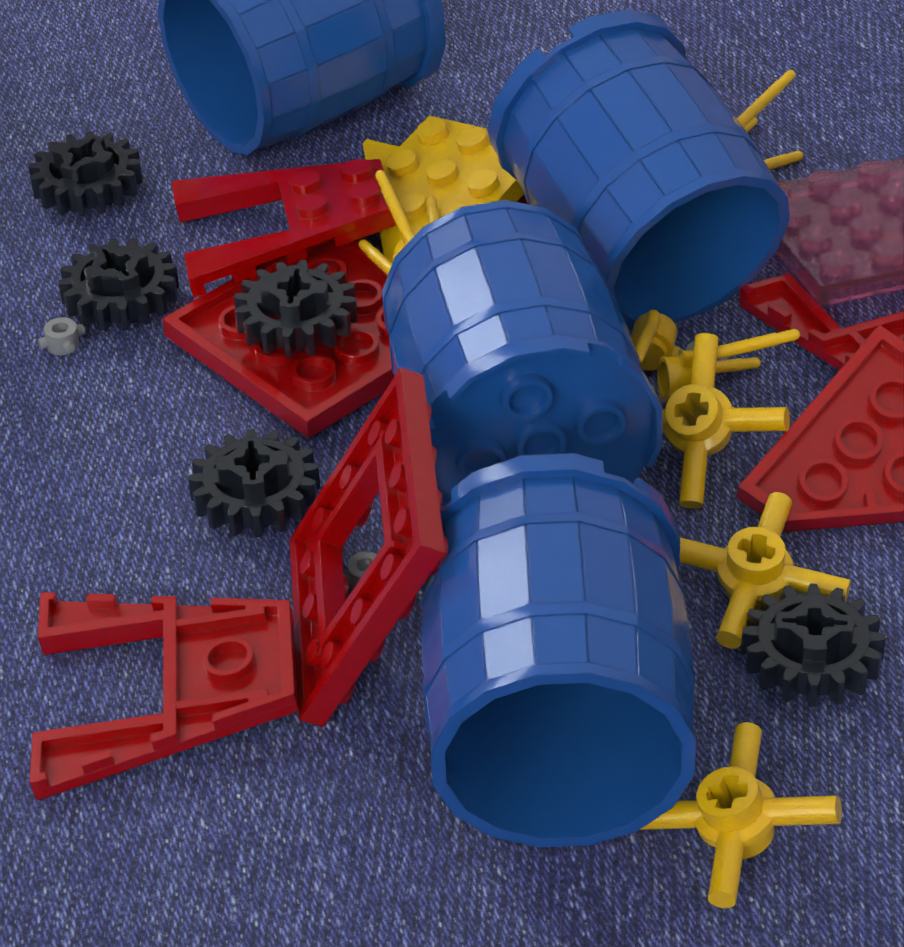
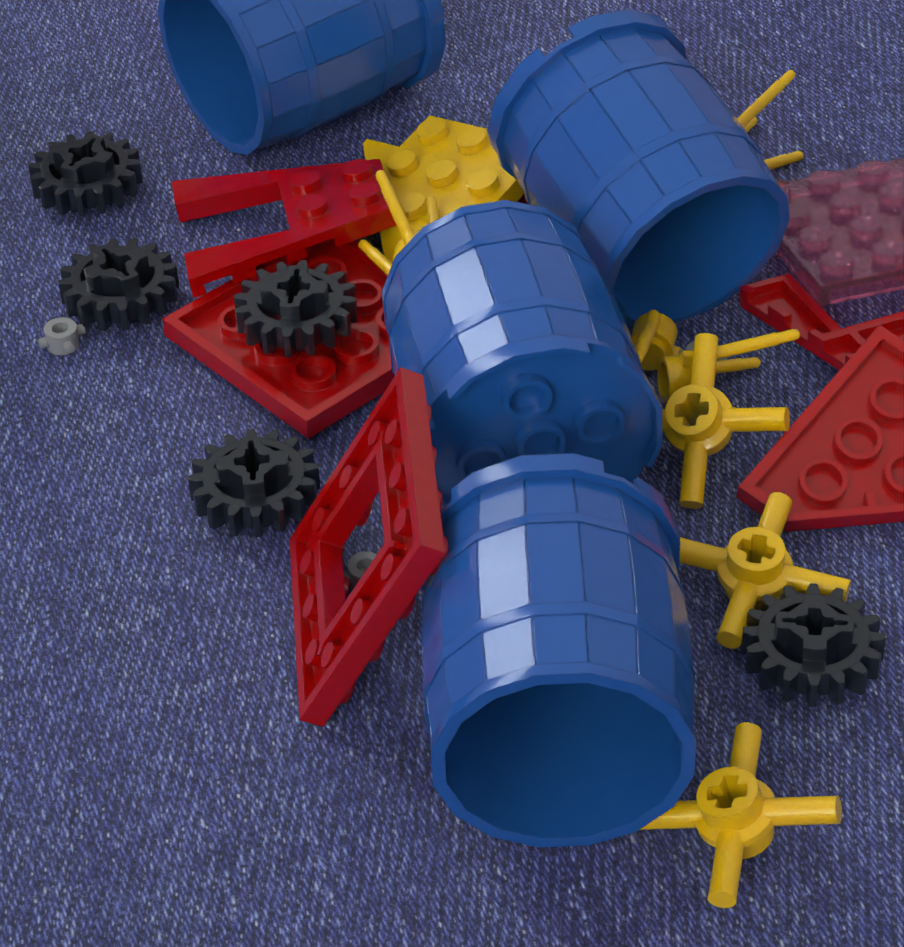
(221, 675): red wing -> none

